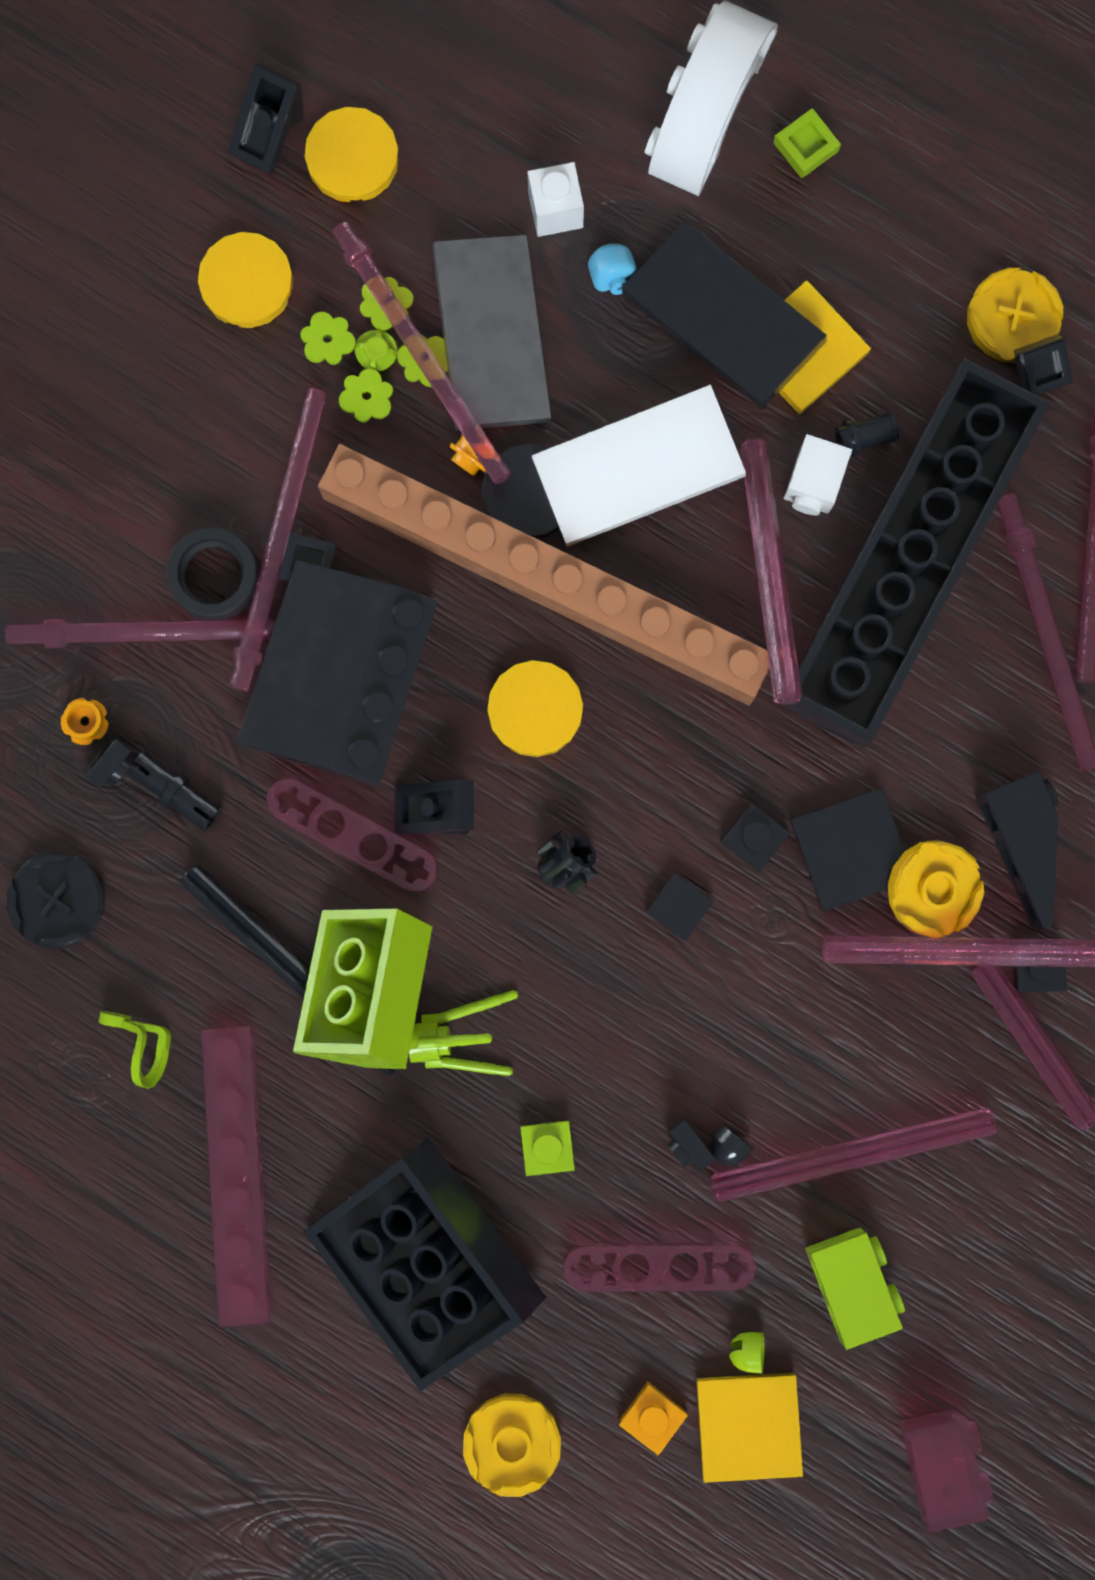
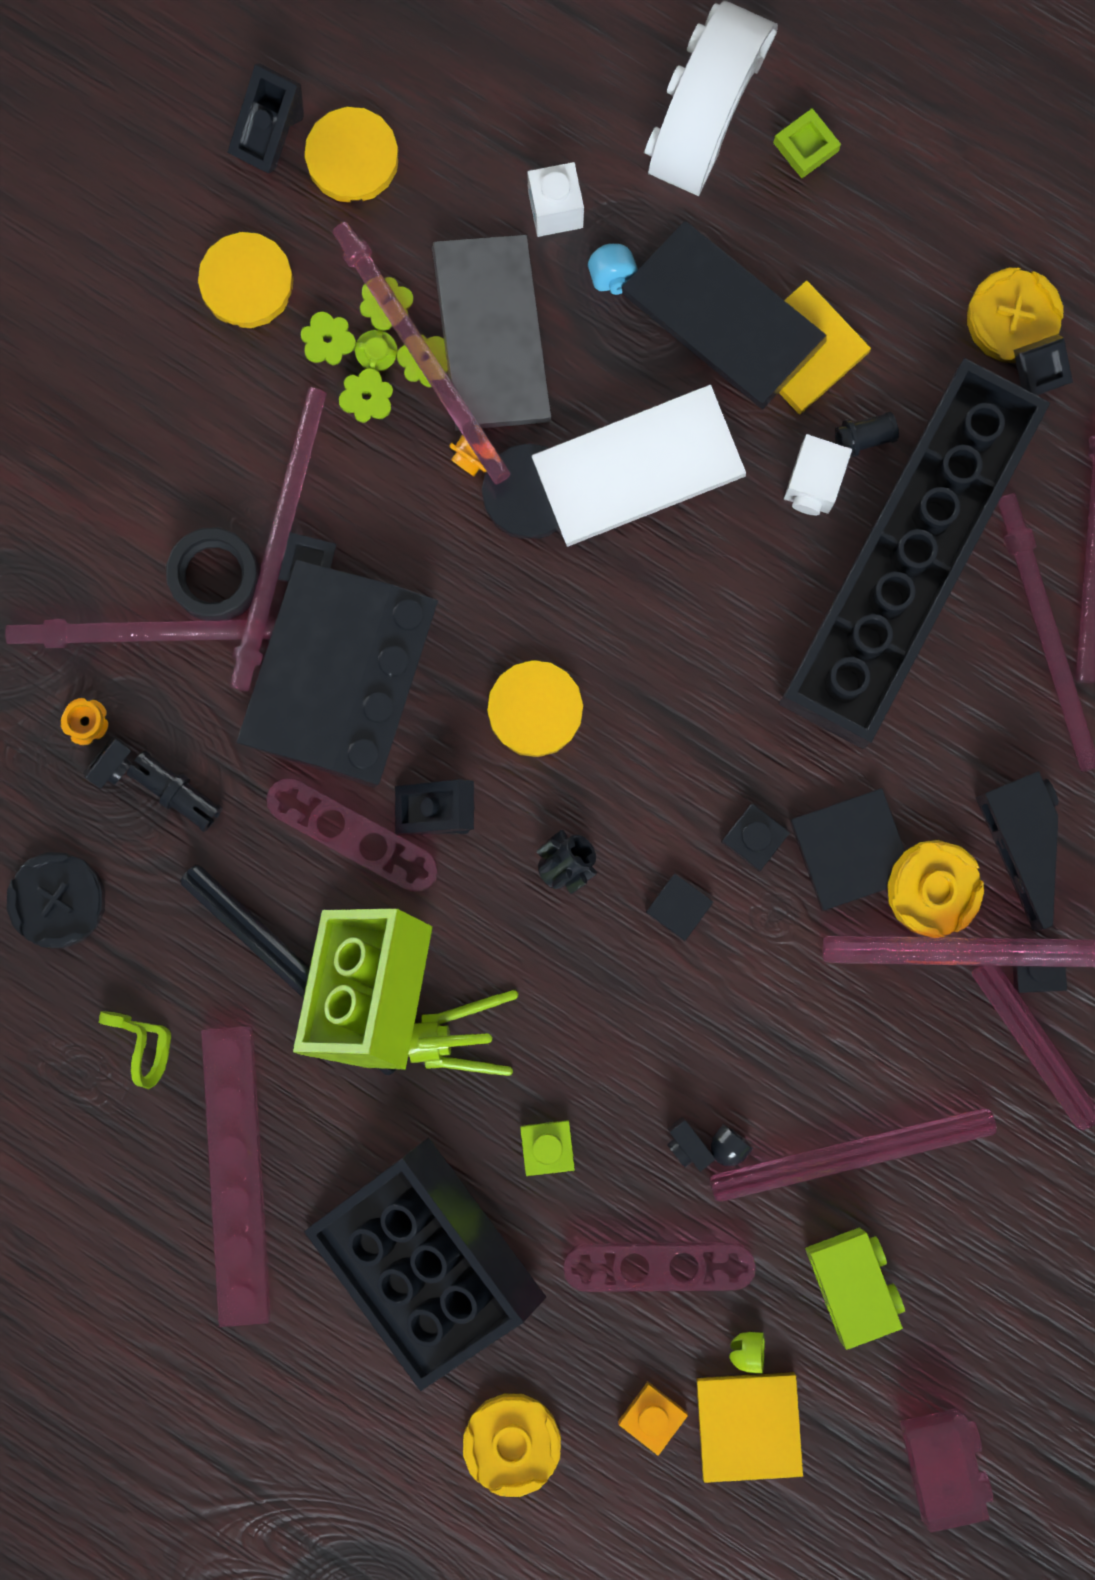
(545, 574): nougat brick -> none
(771, 573): clear pink axle -> none

